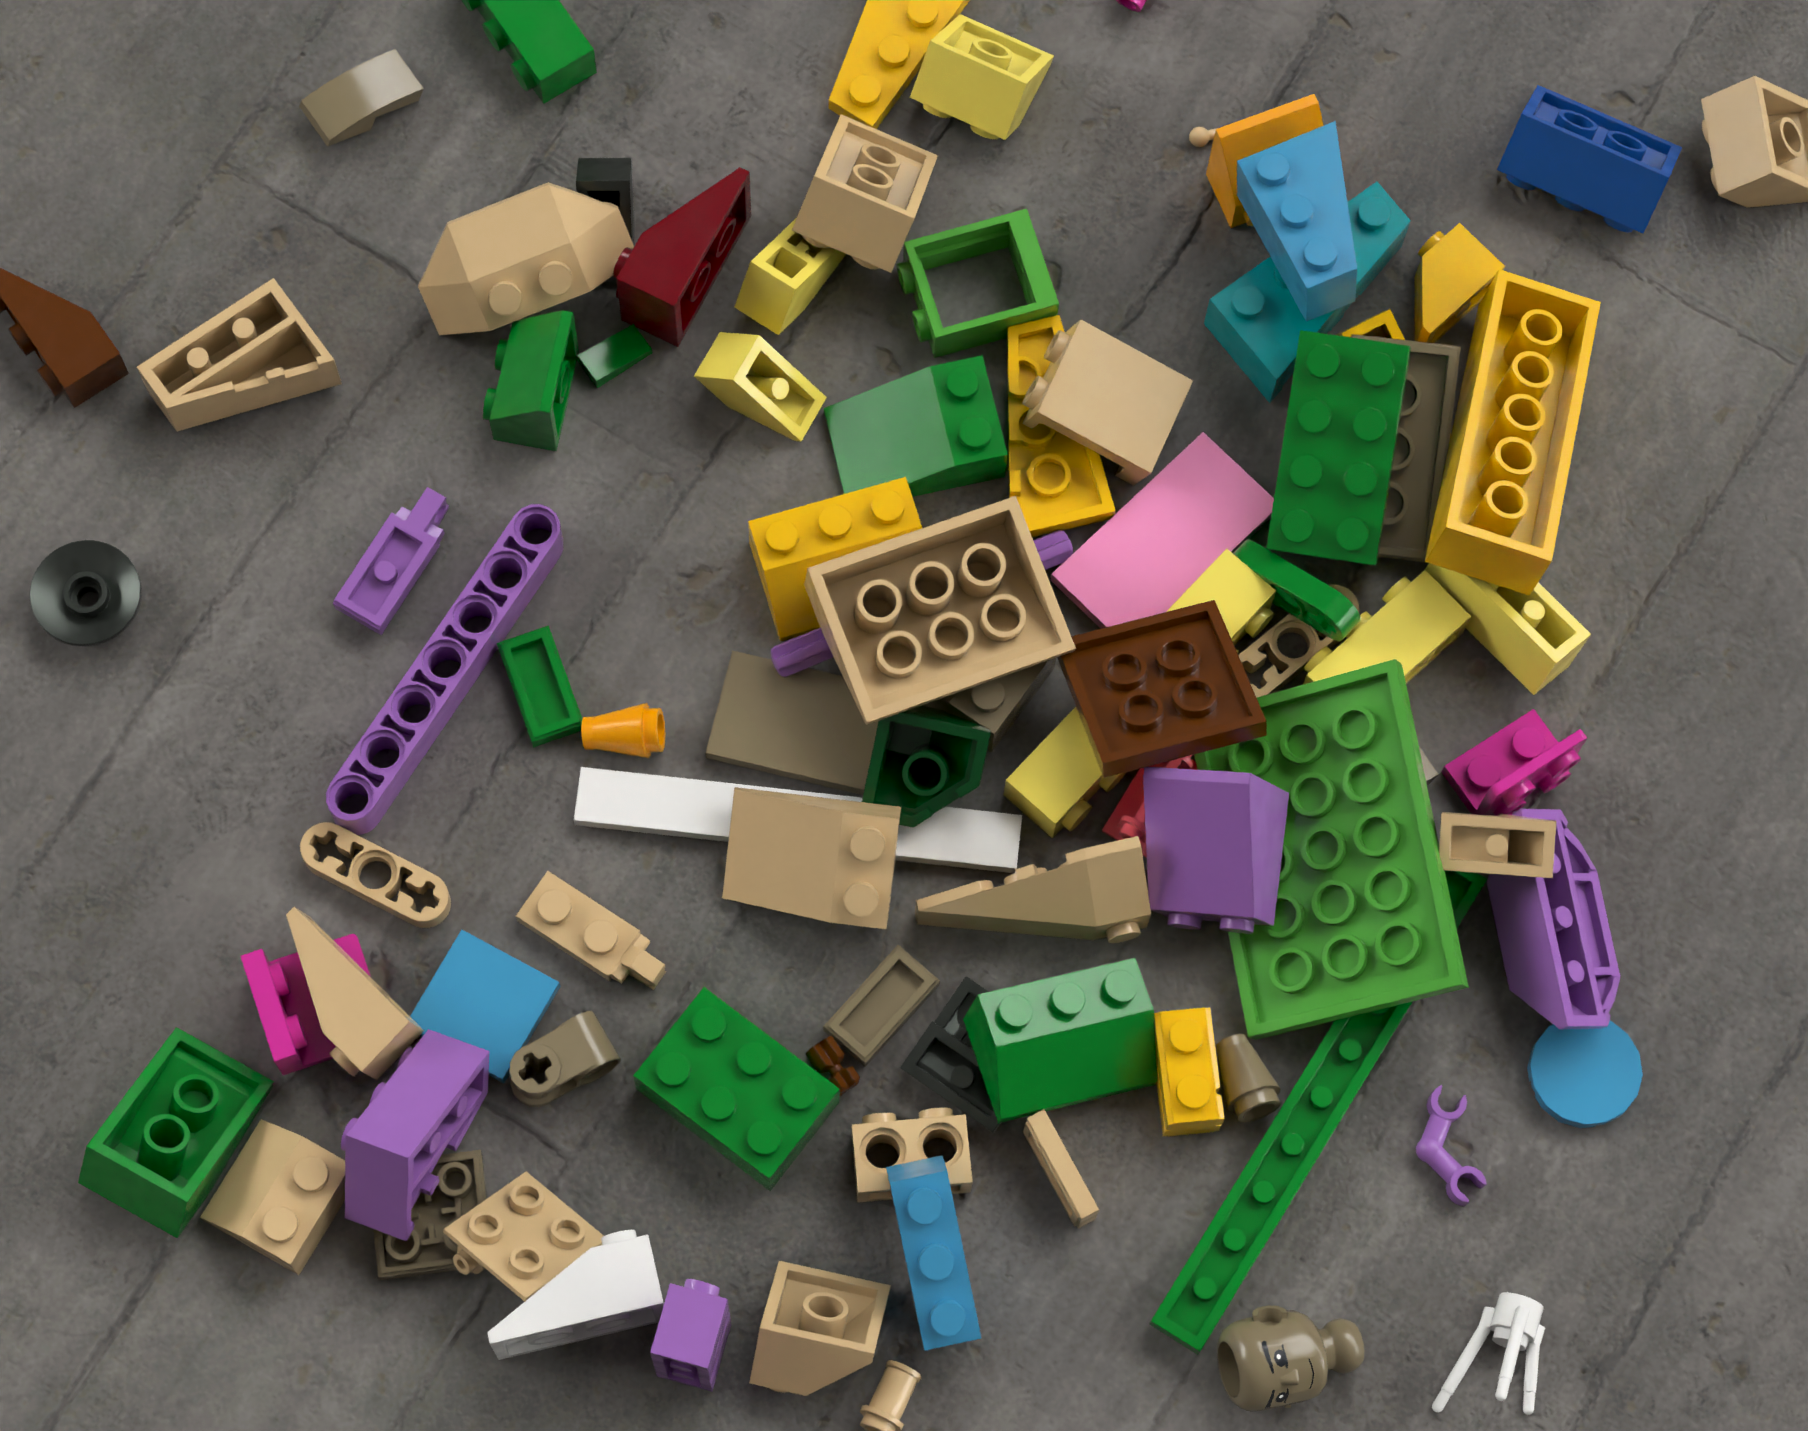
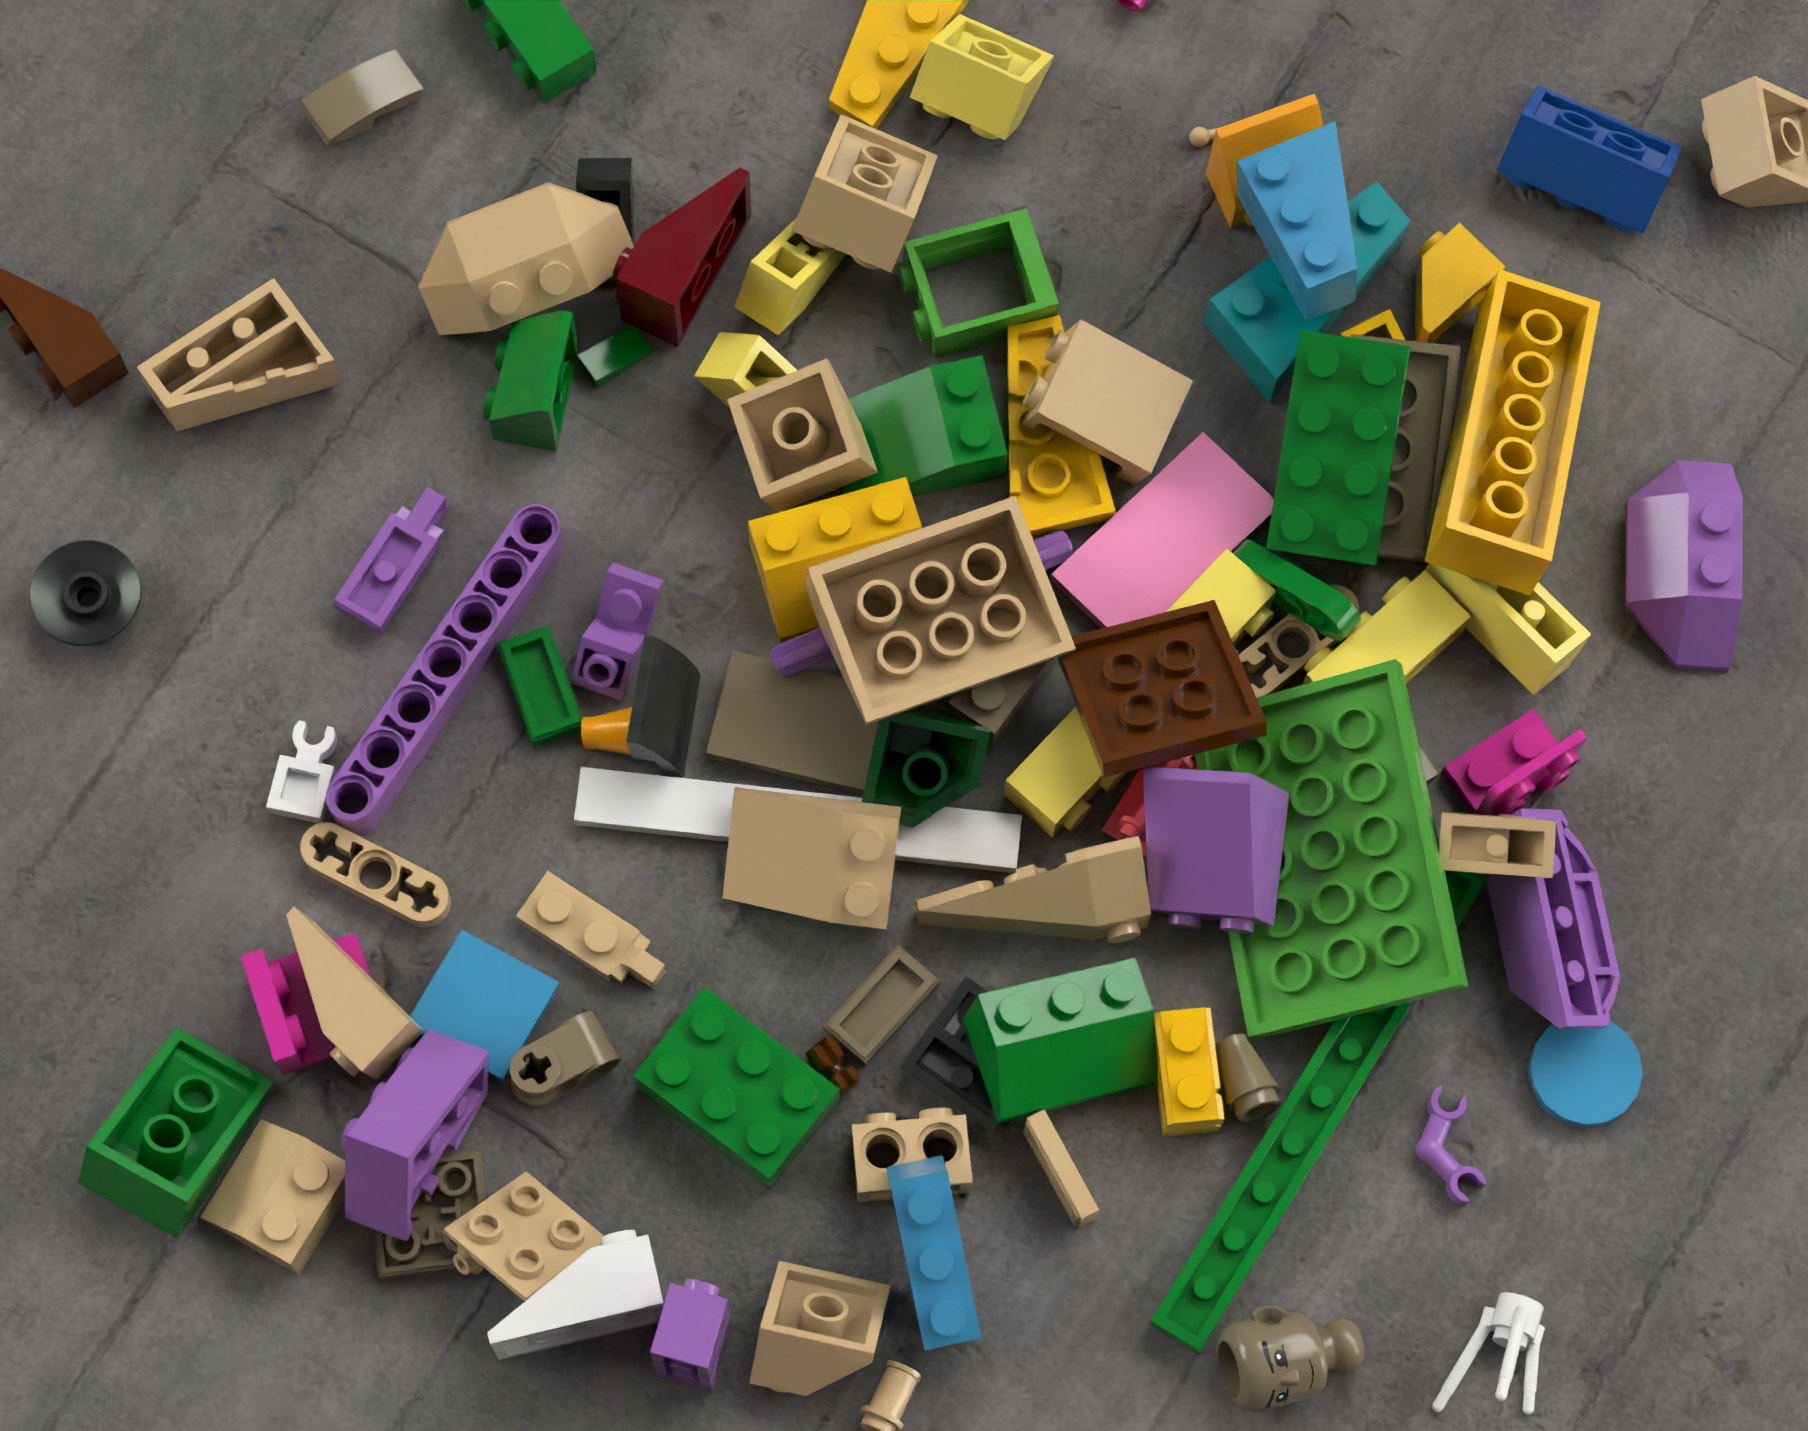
(302, 781): none -> white plate
(616, 635): none -> medium lavender slope
(663, 707): none -> pearl dark grey slope
(801, 436): none -> tan slope
(1687, 562): none -> medium lavender wedge

